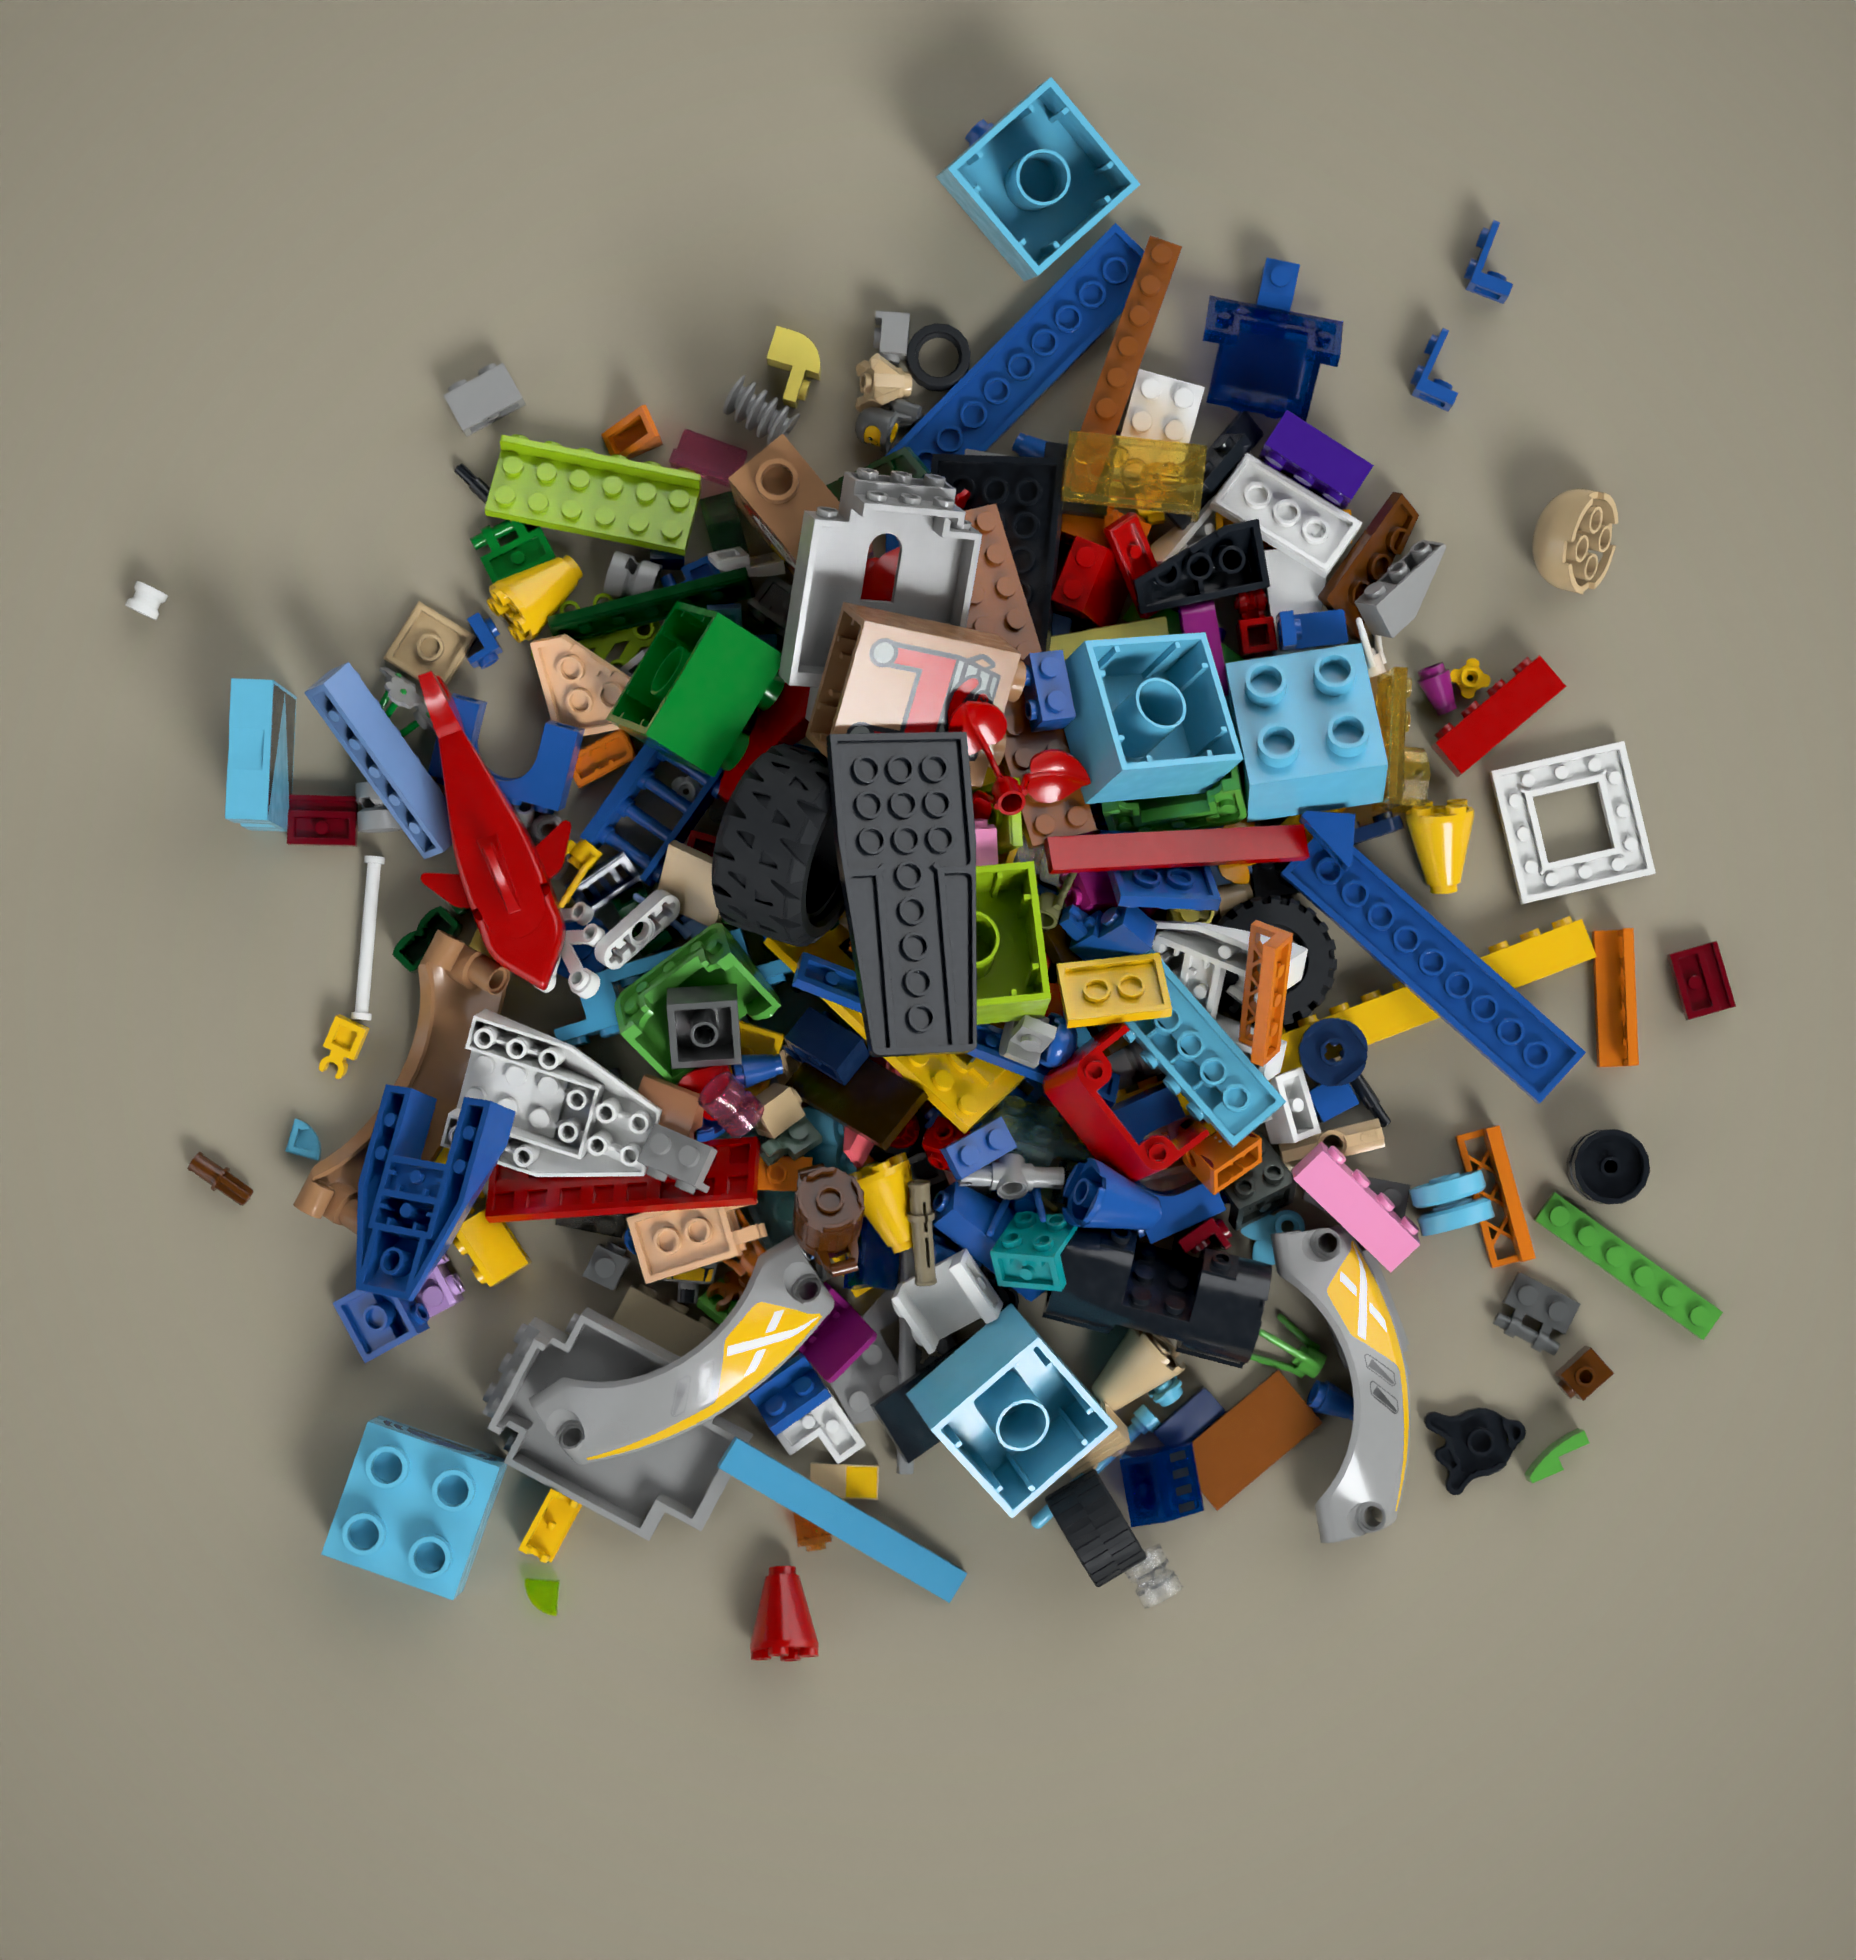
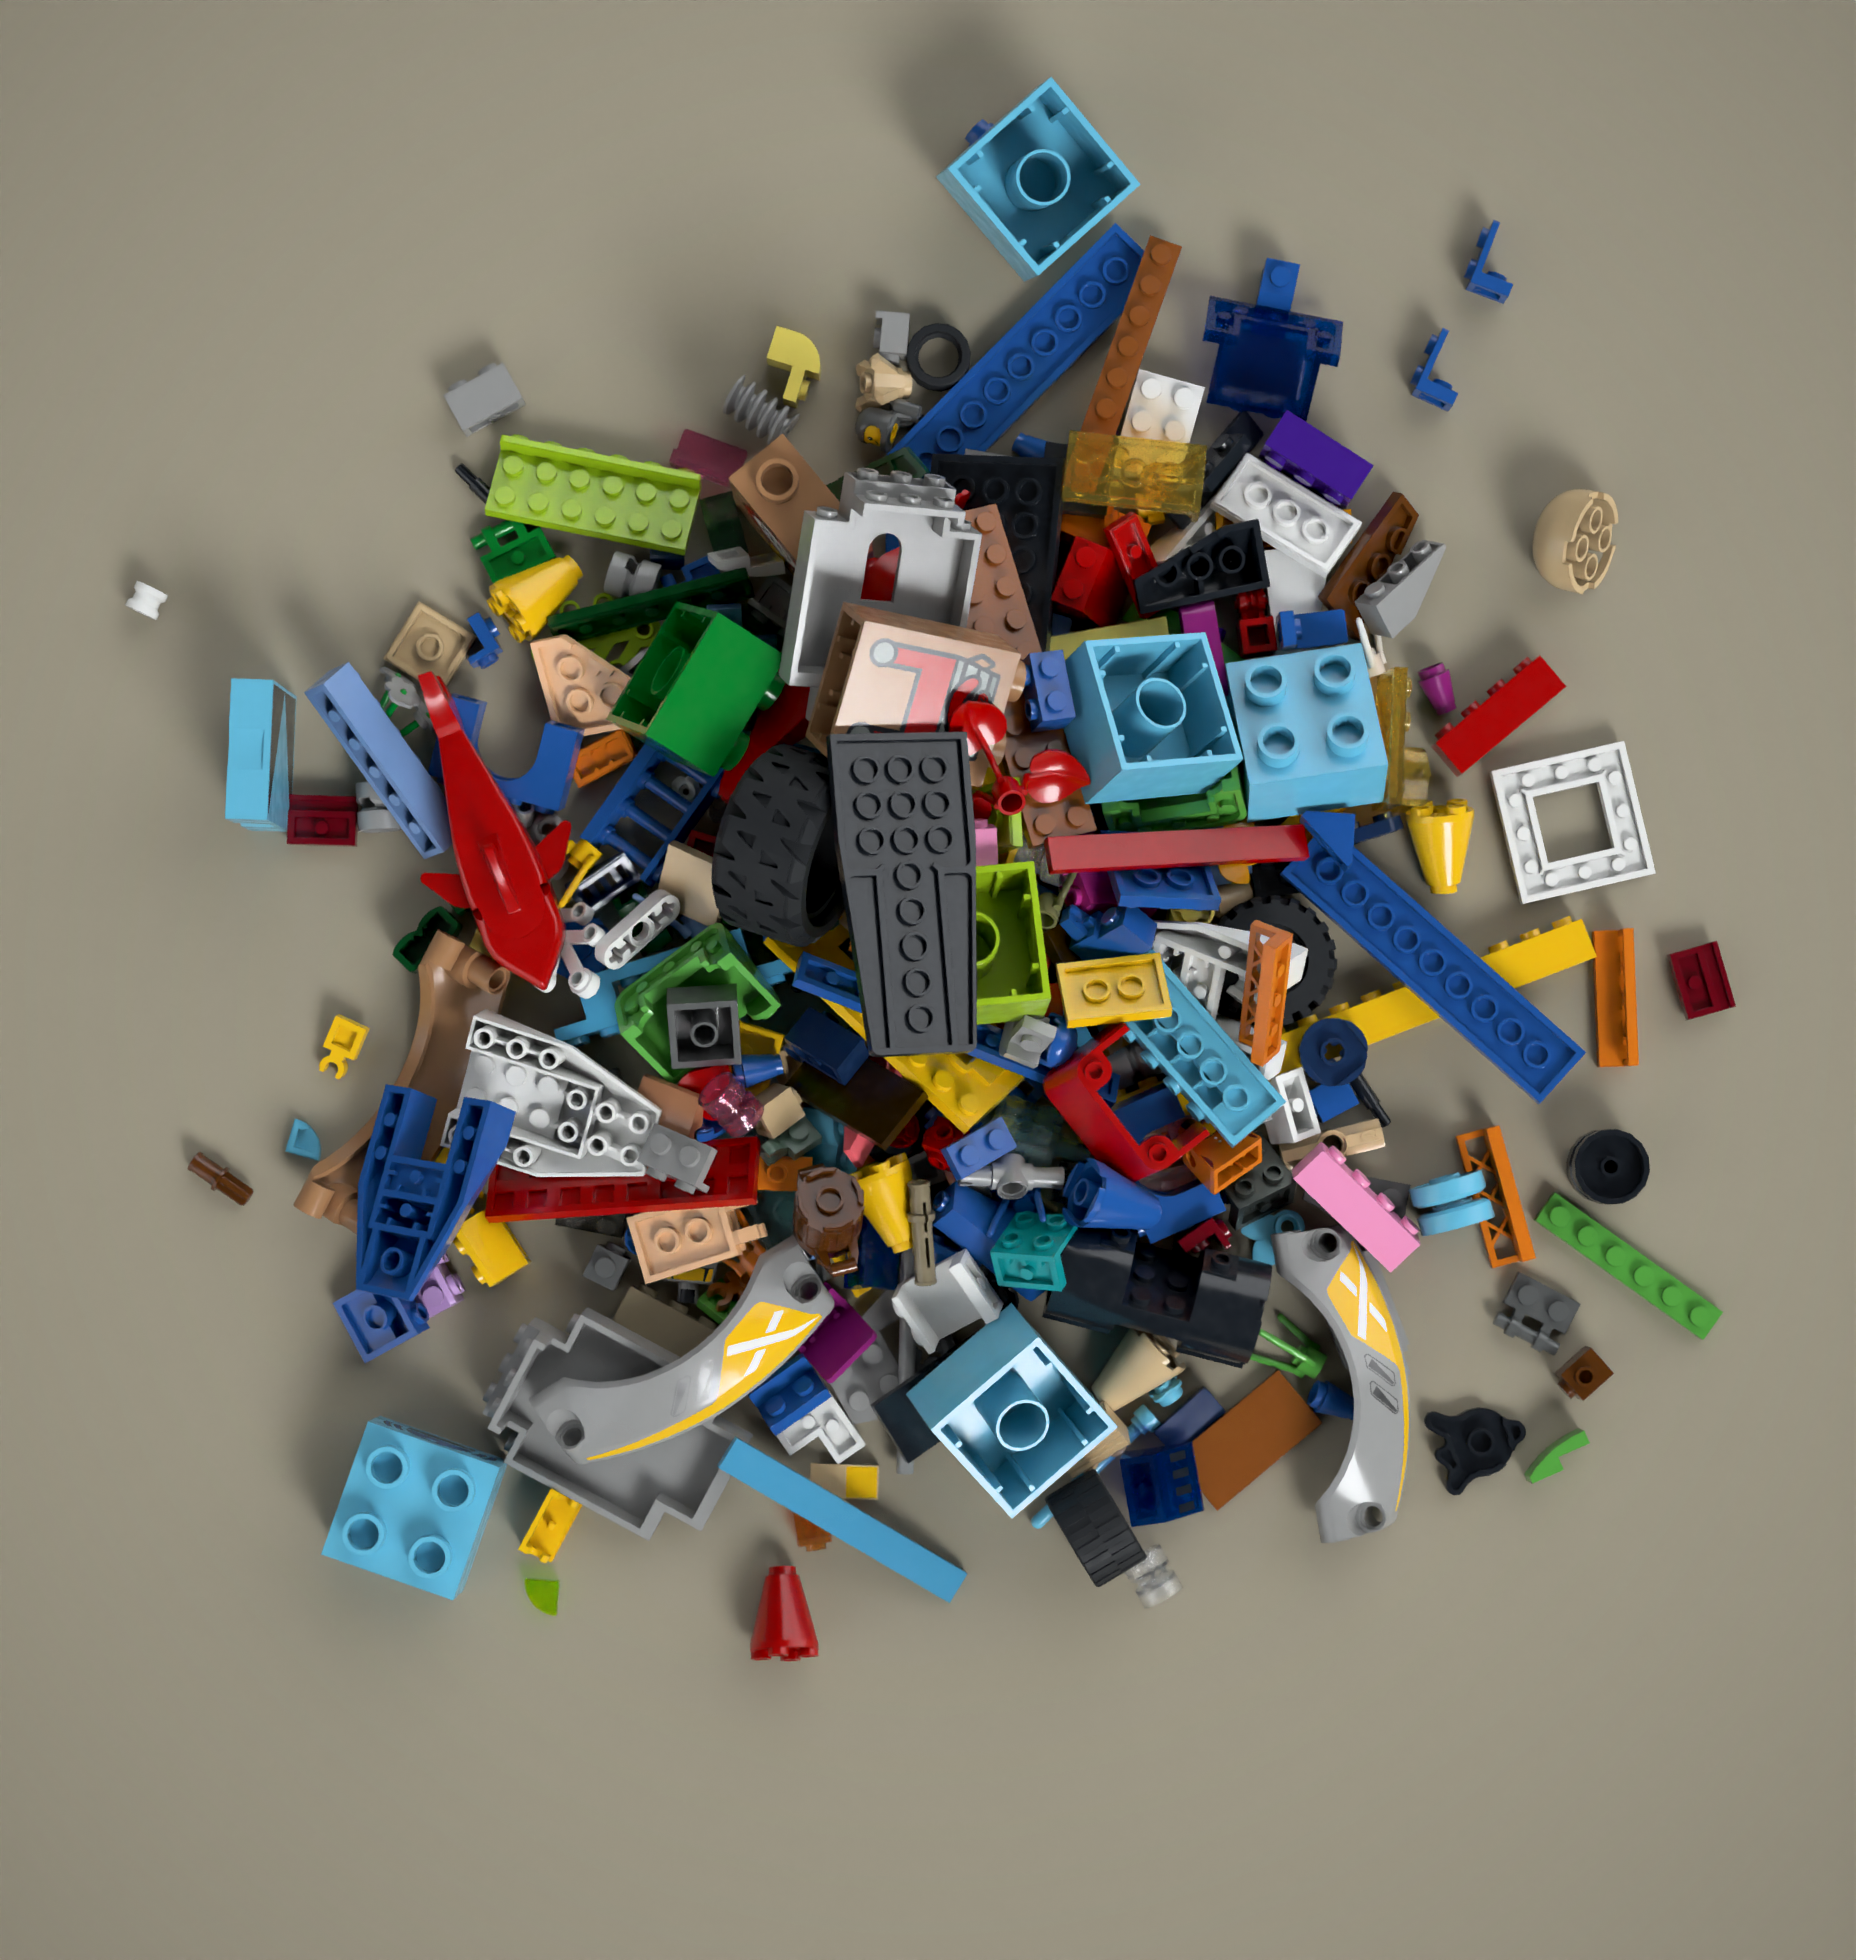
(367, 937): white bar -> none
(632, 434): orange slope -> none
(1468, 688): yellow plate -> none

